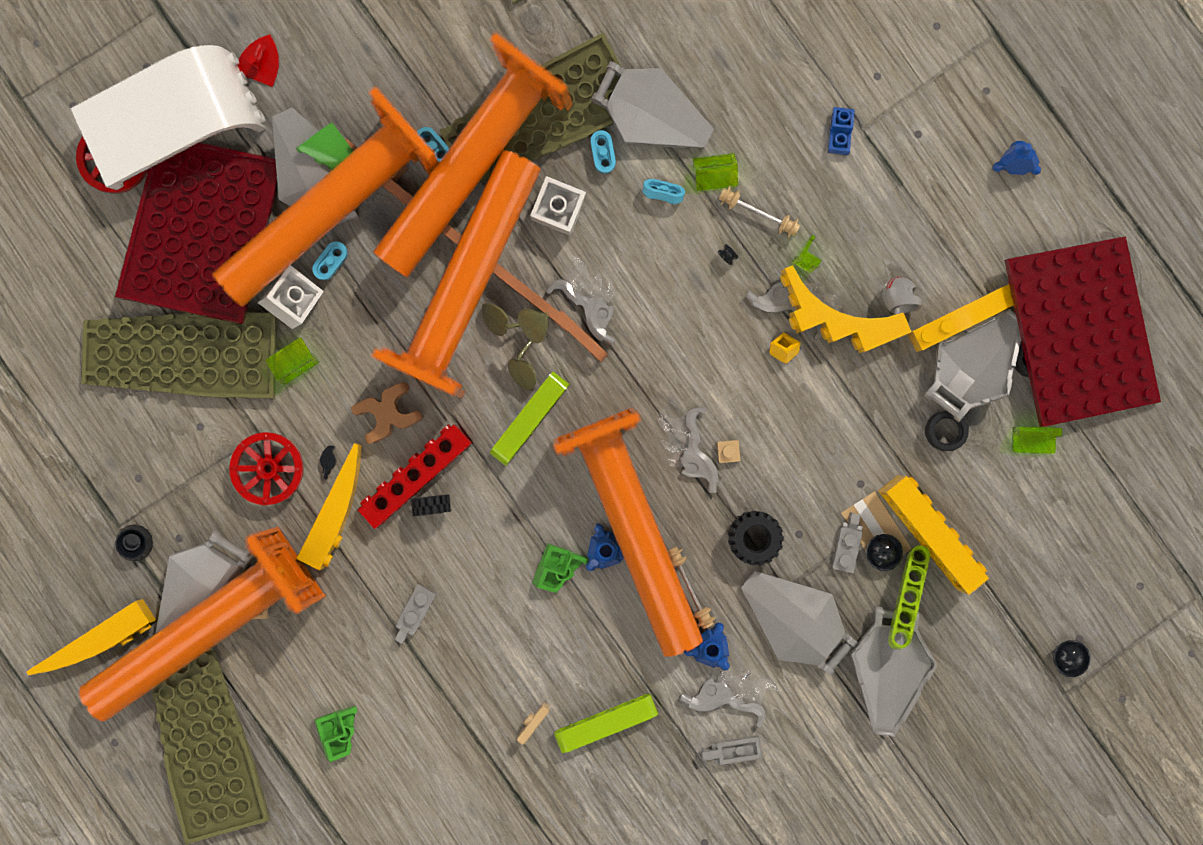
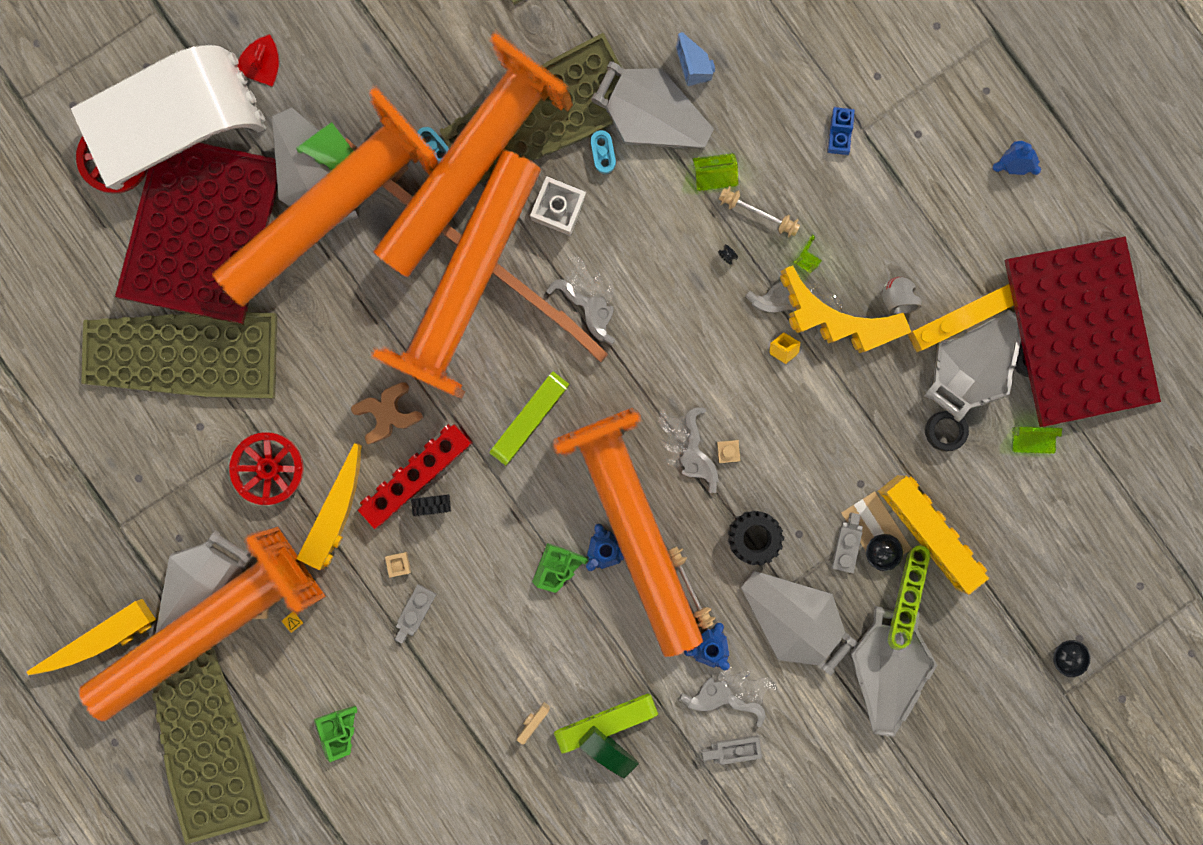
(127, 542): black hat -> none
(291, 297): white slope -> none
(291, 361): clear neon green panel -> none
(292, 622): none -> yellow sticker
(328, 460): black piece -> none
(329, 260): medium azure plate -> none
(398, 564): none -> tan plate
(534, 327): olive plant -> none
(607, 752): none -> dark green slope
(663, 191): medium azure plate -> none
(694, 61): none -> medium blue slope

